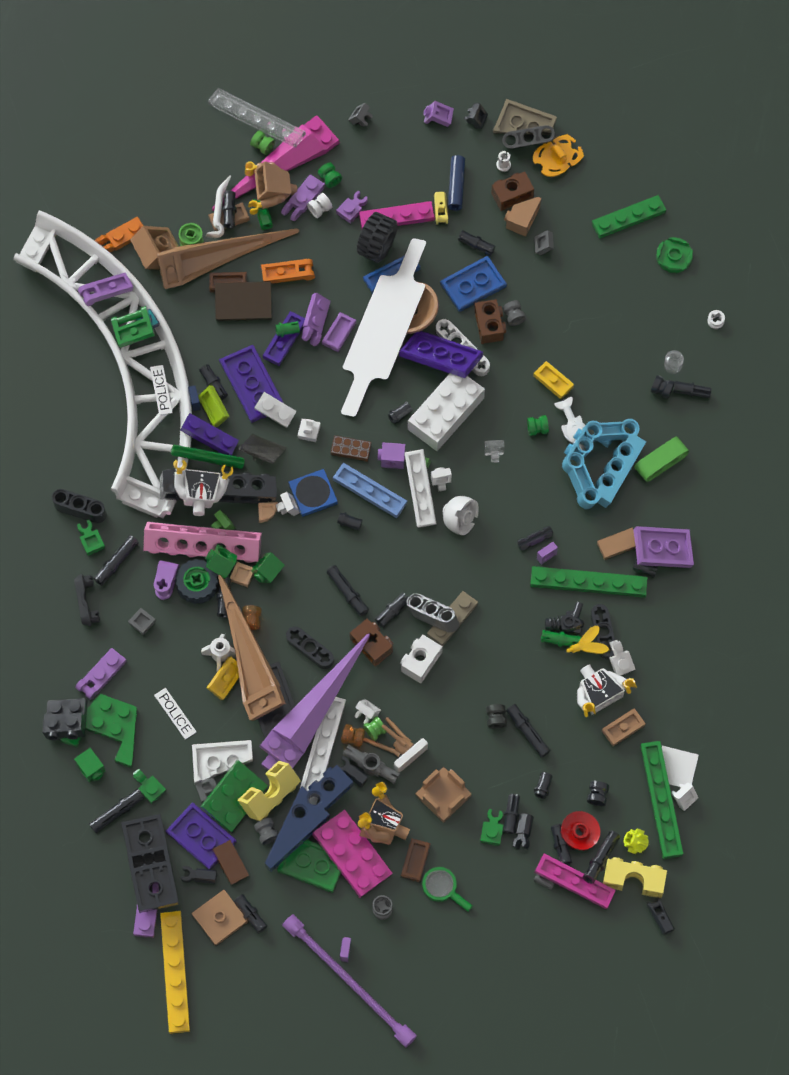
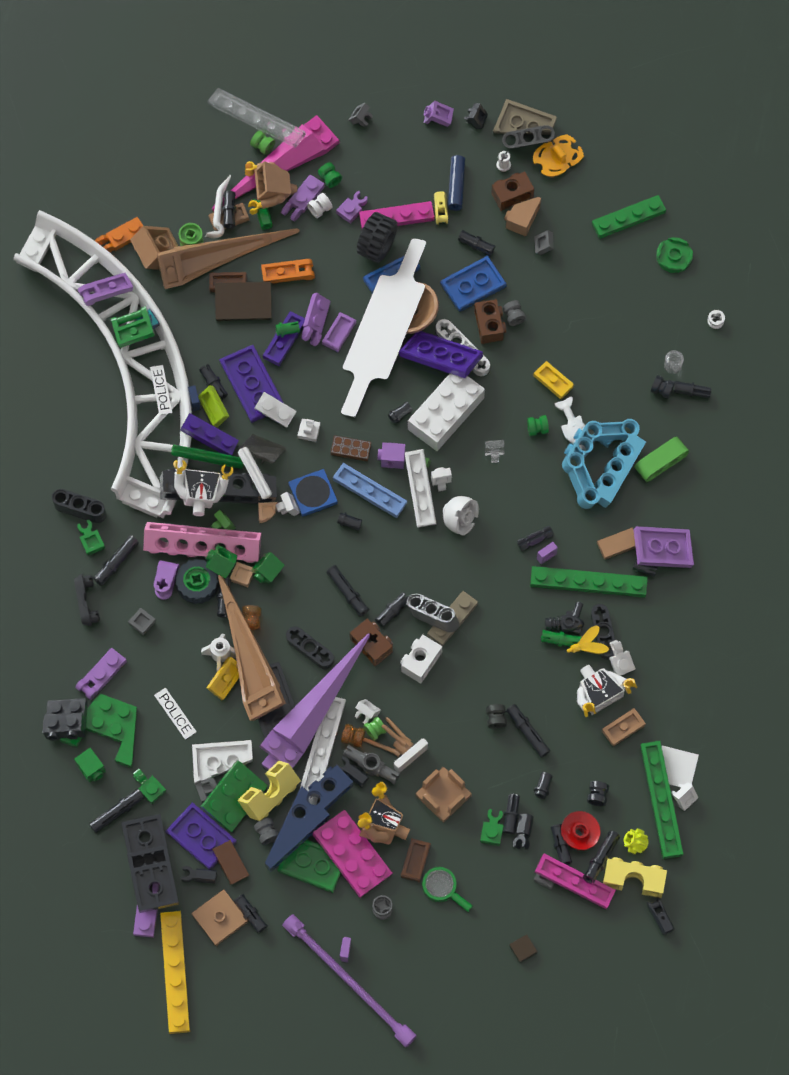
(255, 473): none -> white axle
(523, 948): none -> dark brown tile

